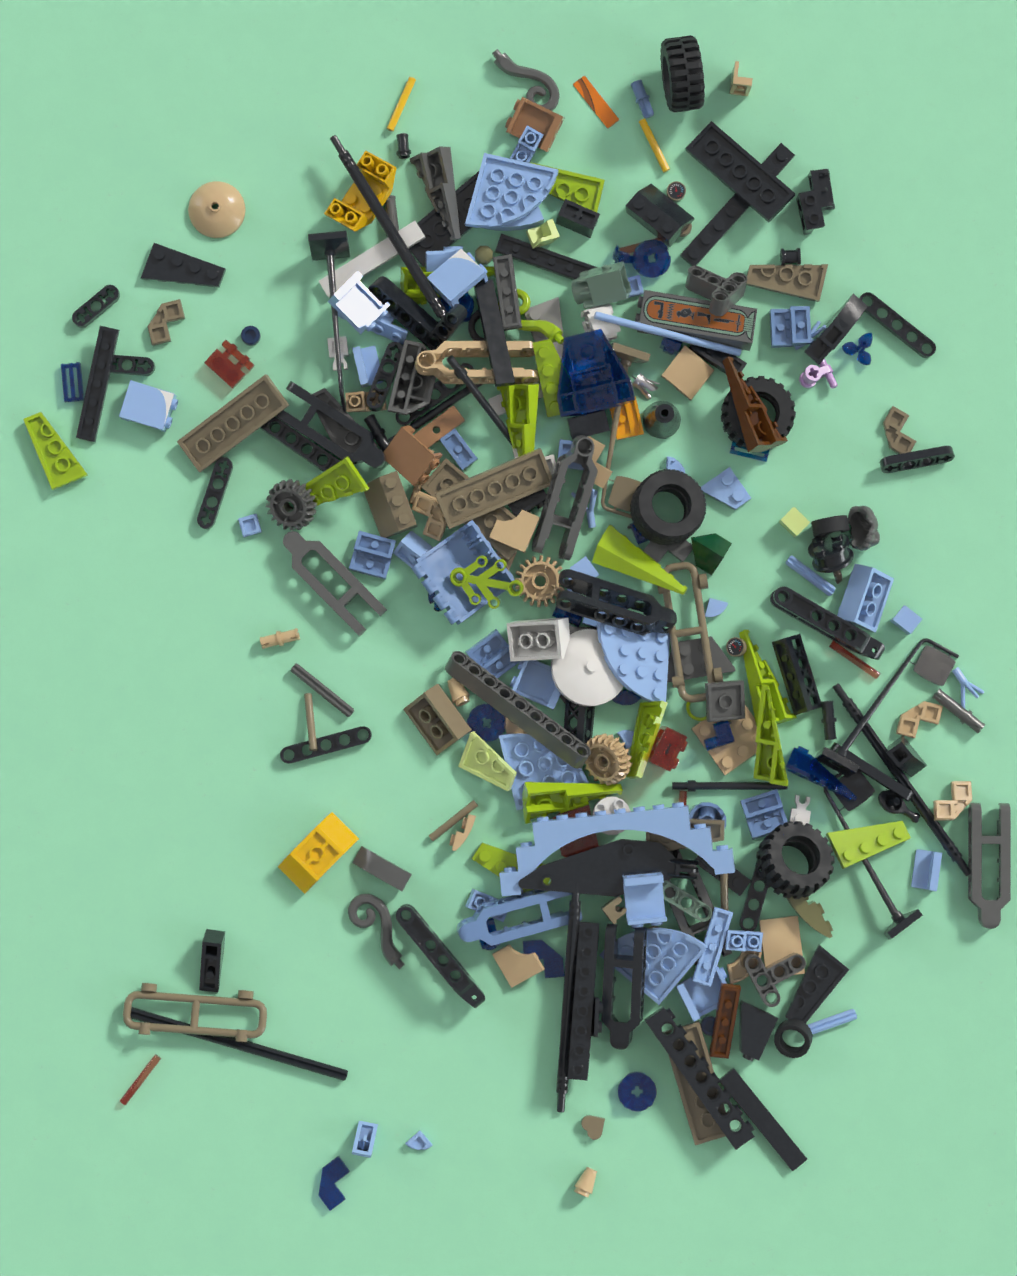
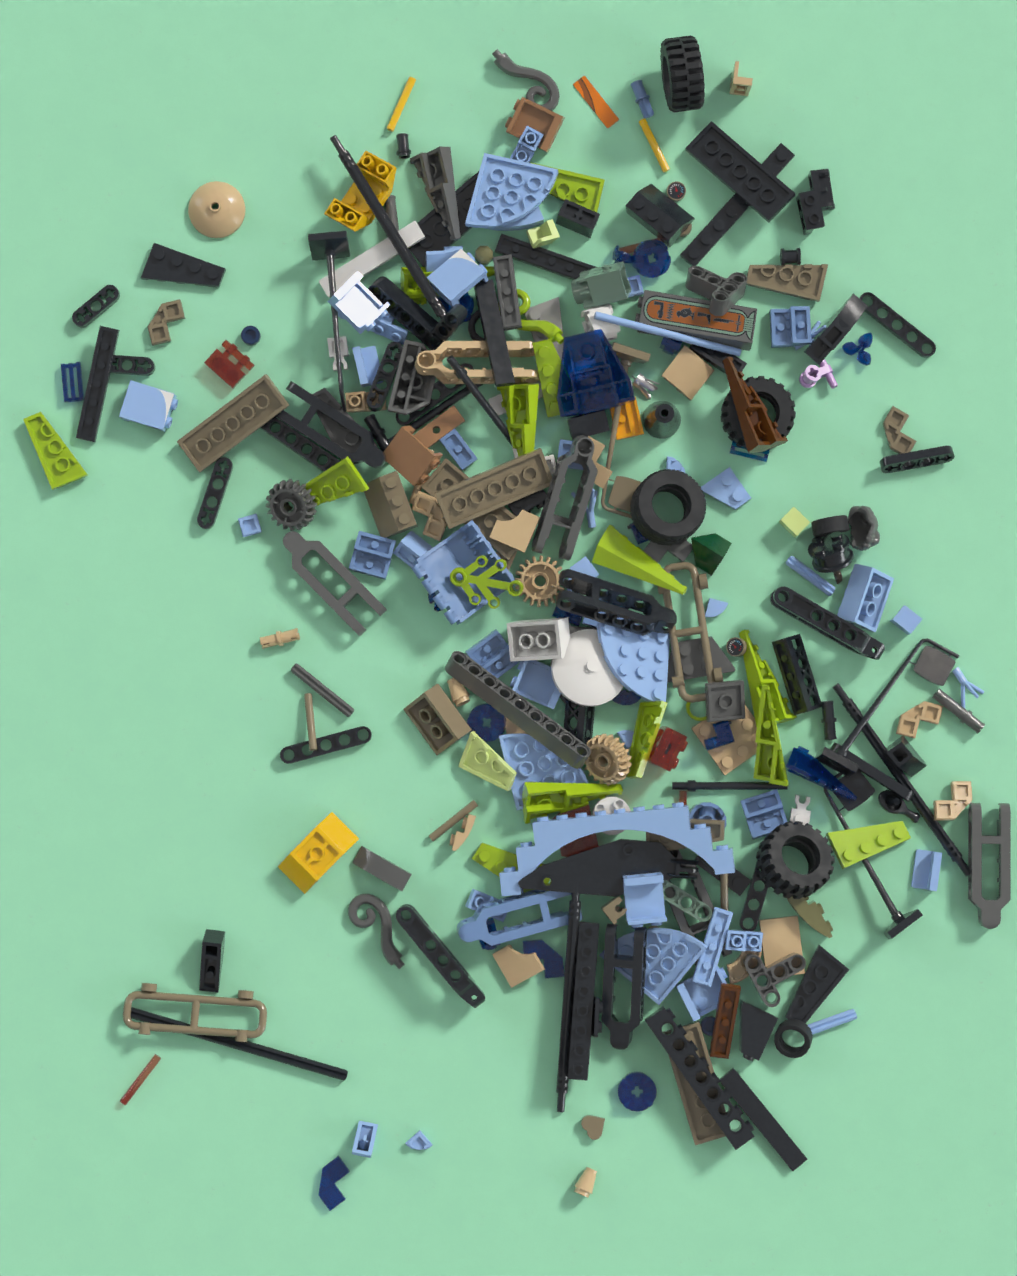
(854, 659): clear red bar -> none

